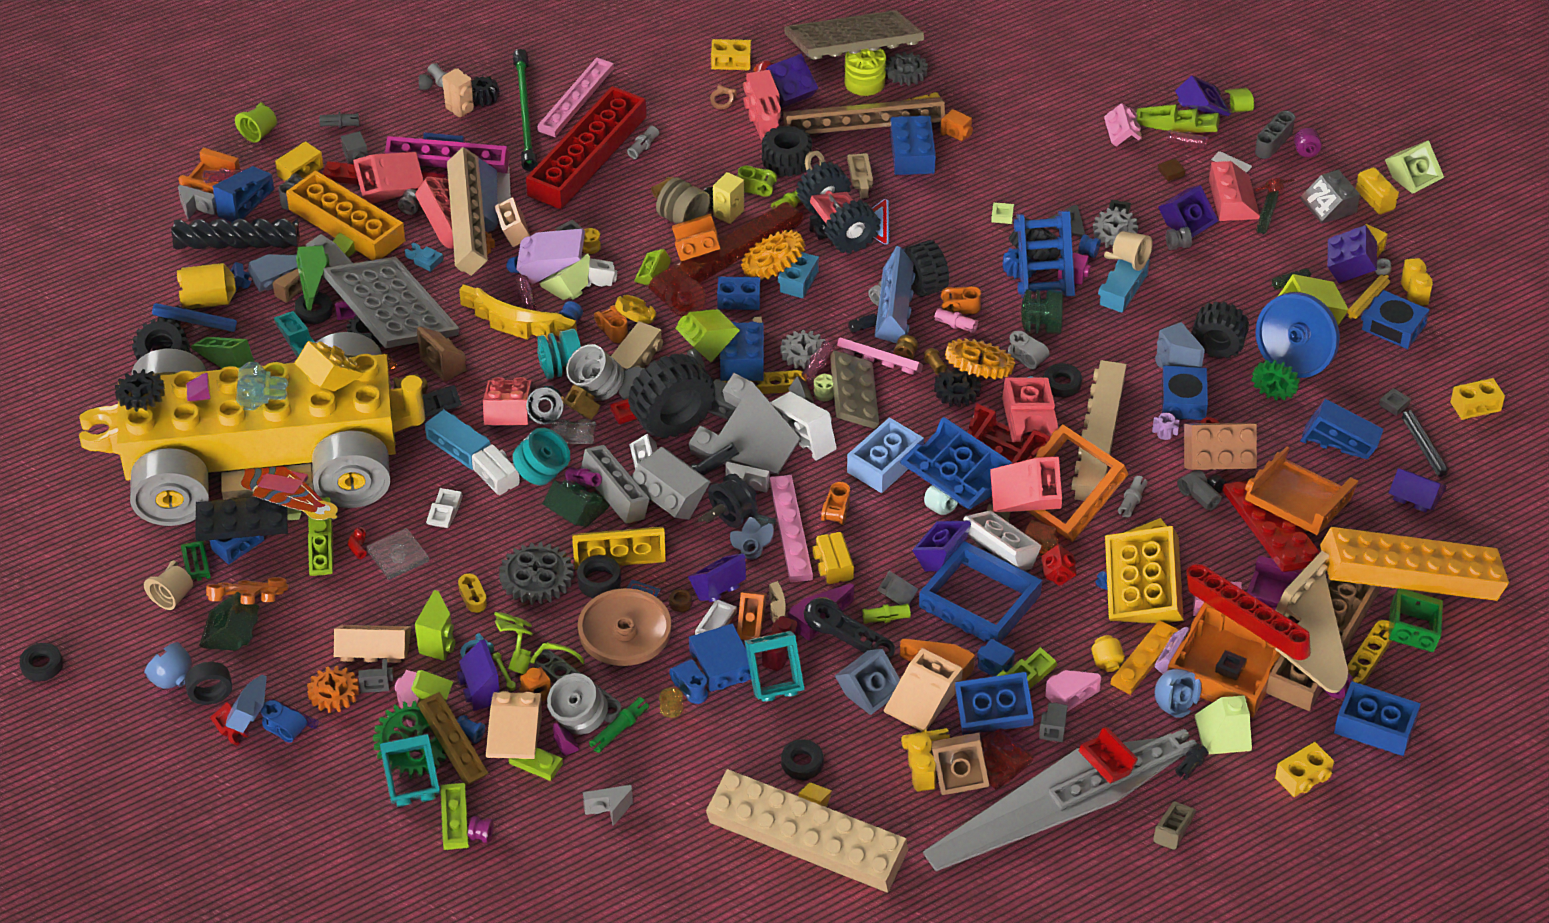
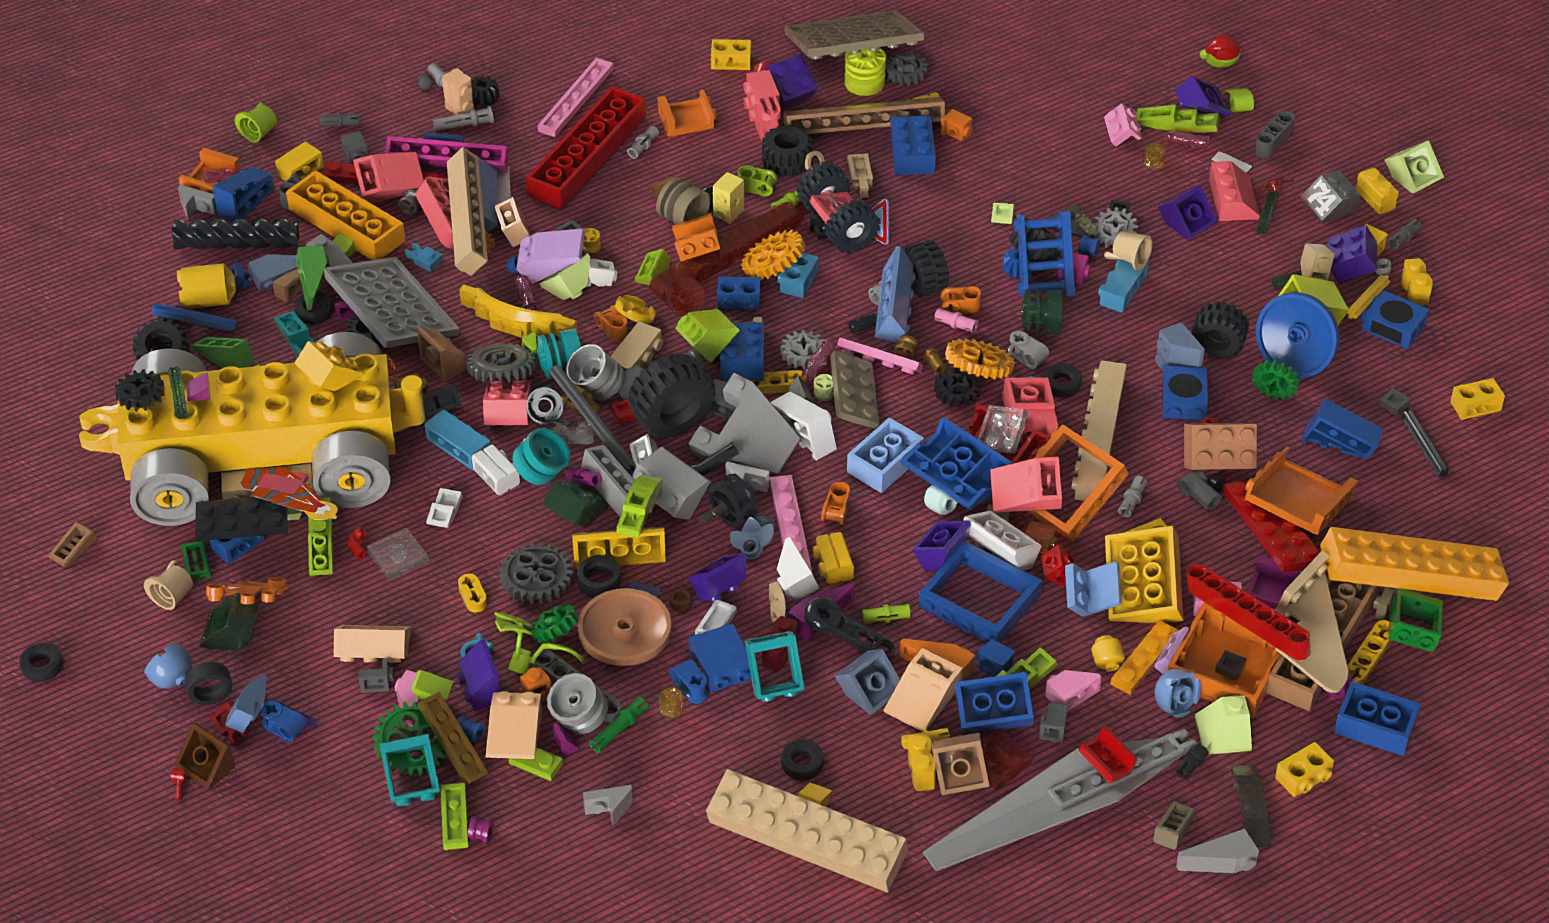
(71, 536): none -> medium nougat slope
(178, 392): none -> clear green axle
(178, 775): none -> red hand
(205, 756): none -> reddish brown slope
(257, 386): clear light blue hinge -> none
(321, 689): orange gear -> none
(435, 629): lime slope -> none
(473, 115): none -> light grey pin
(501, 362): none -> dark grey gear
(511, 685): lime hinge -> none
(528, 157): hose -> none
(530, 342): none -> lime slope
(554, 623): none -> green gear
(572, 311): blue wheel -> none
(592, 417): none -> dark grey axle
(638, 504): none -> lime slope
(687, 115): none -> orange panel
(721, 89): nougat piece -> none
(751, 614): orange slope -> none
(795, 575): none -> white slope
(897, 589): flat silver panel -> none
(1003, 428): none -> clear plate
(1086, 224): none -> olive axle
(1093, 589): none -> medium blue bracket
(1154, 155): none -> clear yellow wheel
(1165, 426): lavender gear -> none
(1171, 169): reddish brown tile -> none
(1178, 238): flat silver wheel -> none
(1221, 51): none -> red piece
(1222, 855): none -> light grey slope
(1252, 804): none -> clear smoke slope
(1307, 142): magenta head -> none
(1316, 261): none -> tan slope
(1382, 603): none -> dark tan plate
(1404, 234): none -> dark grey pin
(1416, 489): dark purple slope -> none

